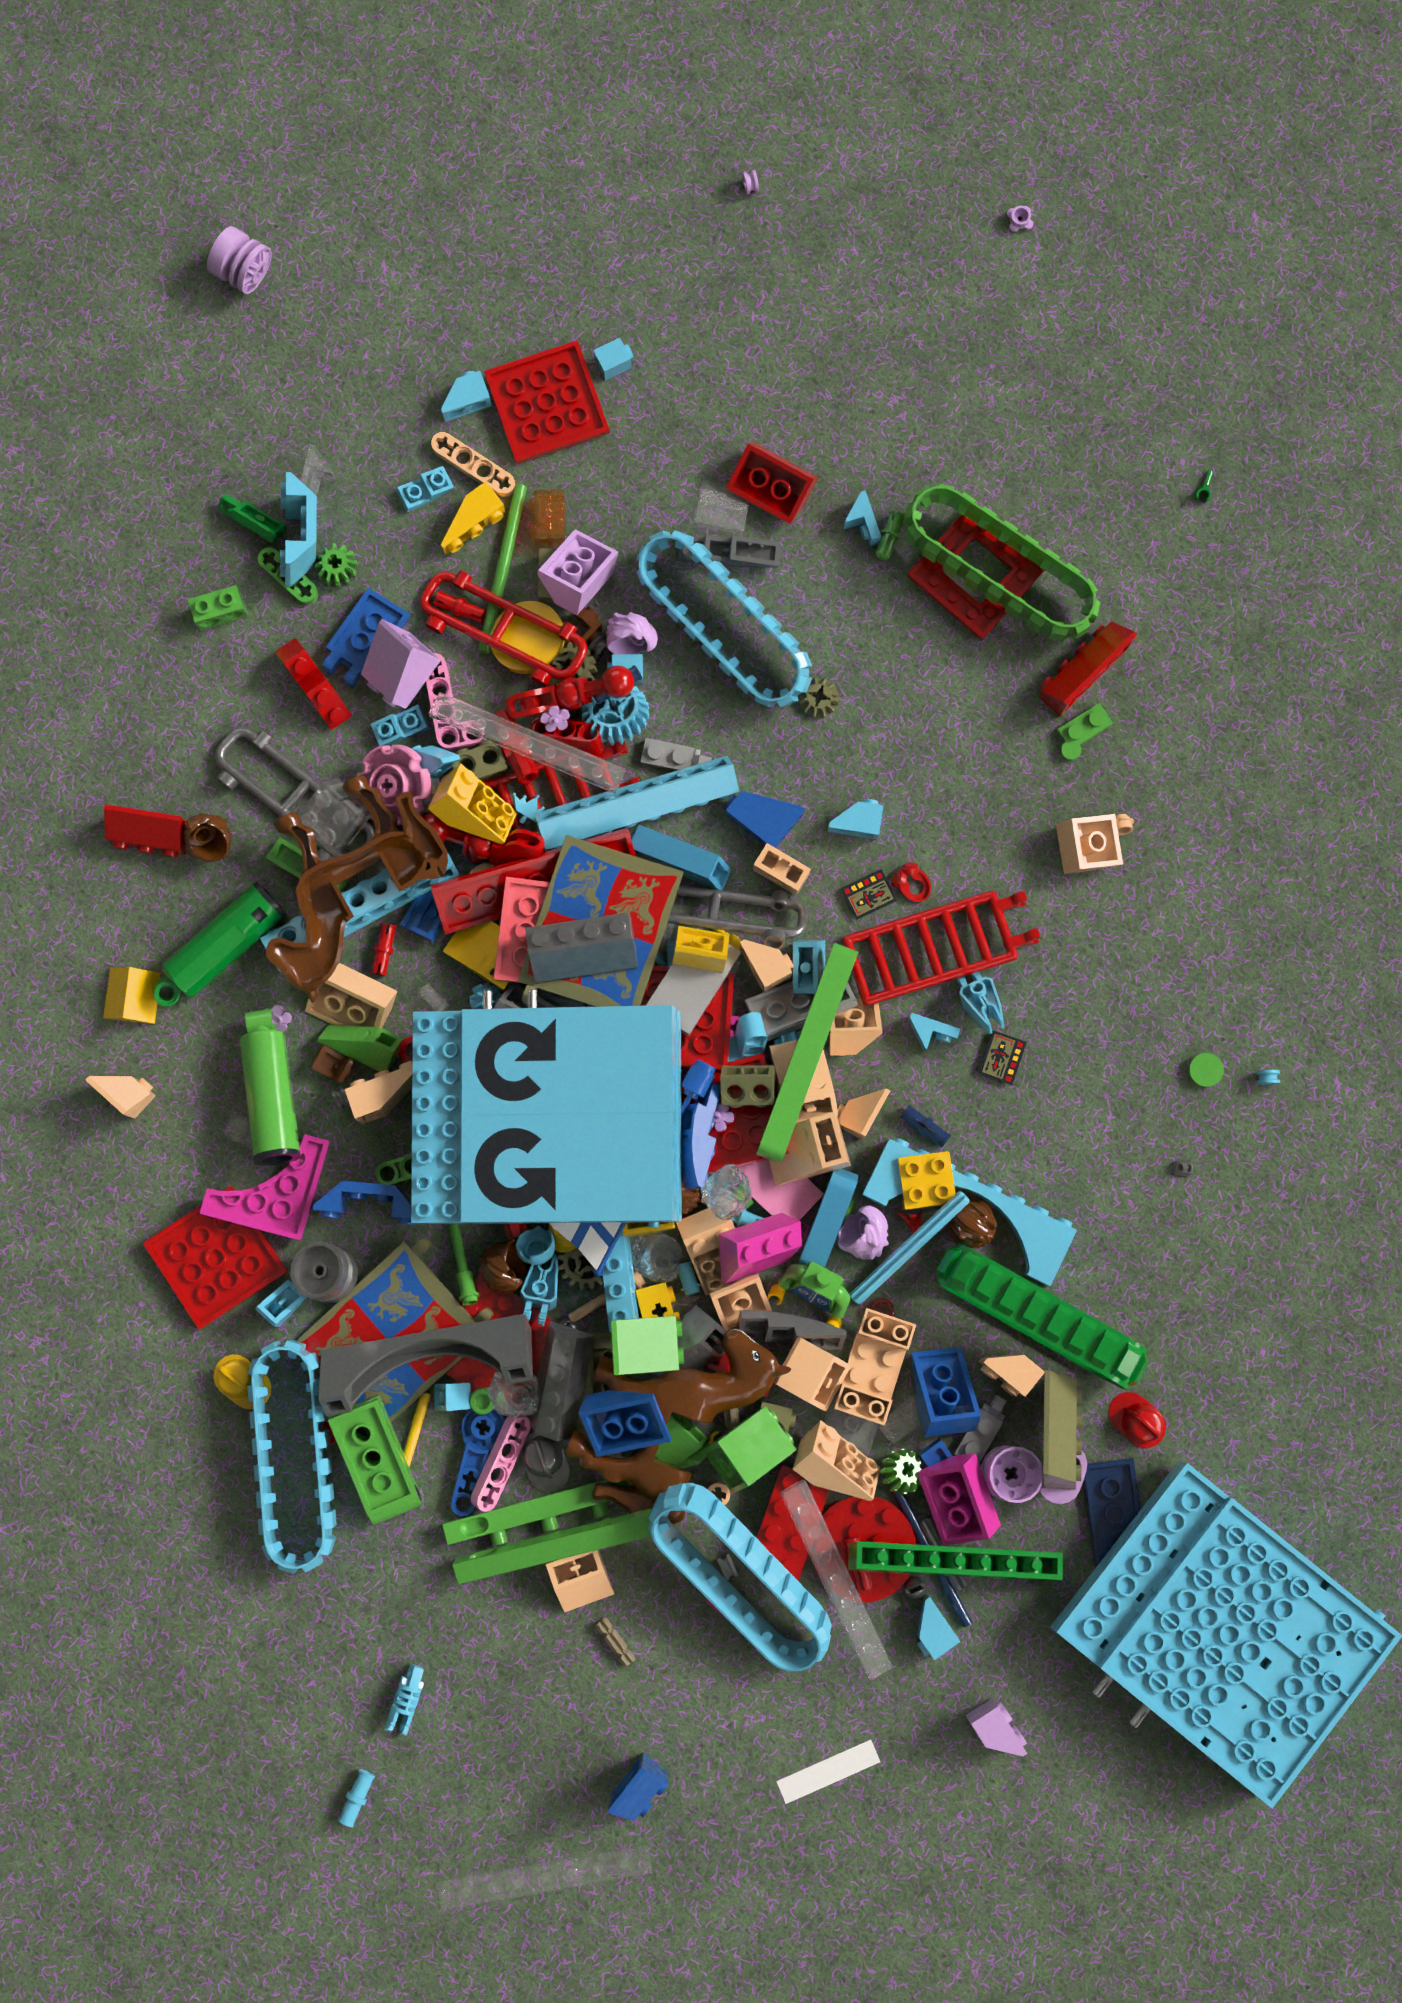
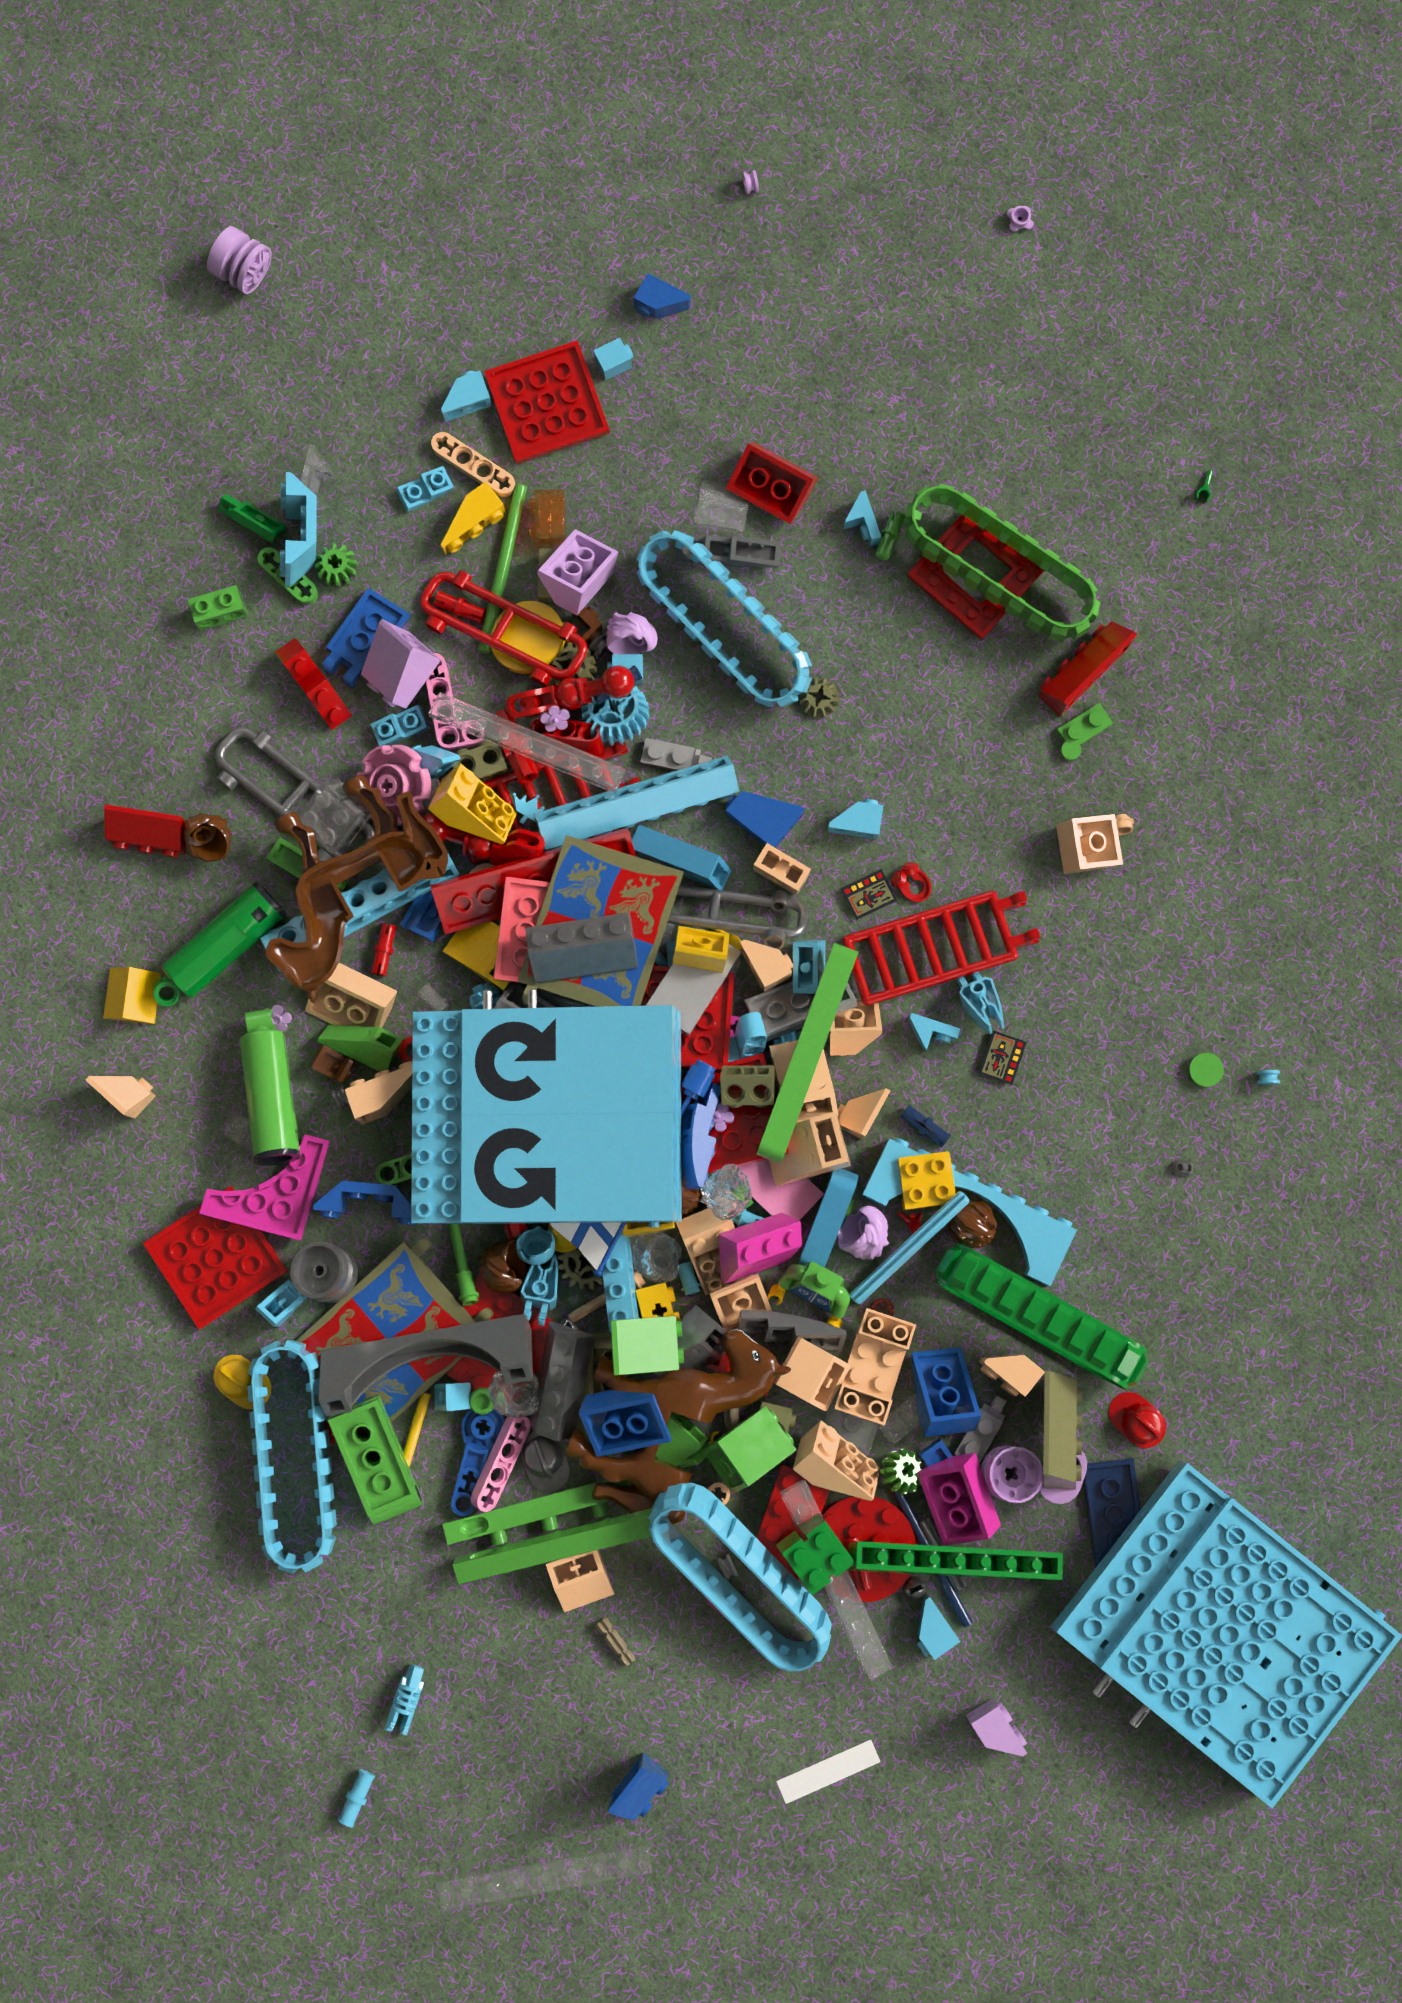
(659, 298): none -> blue slope
(817, 1555): none -> green piece

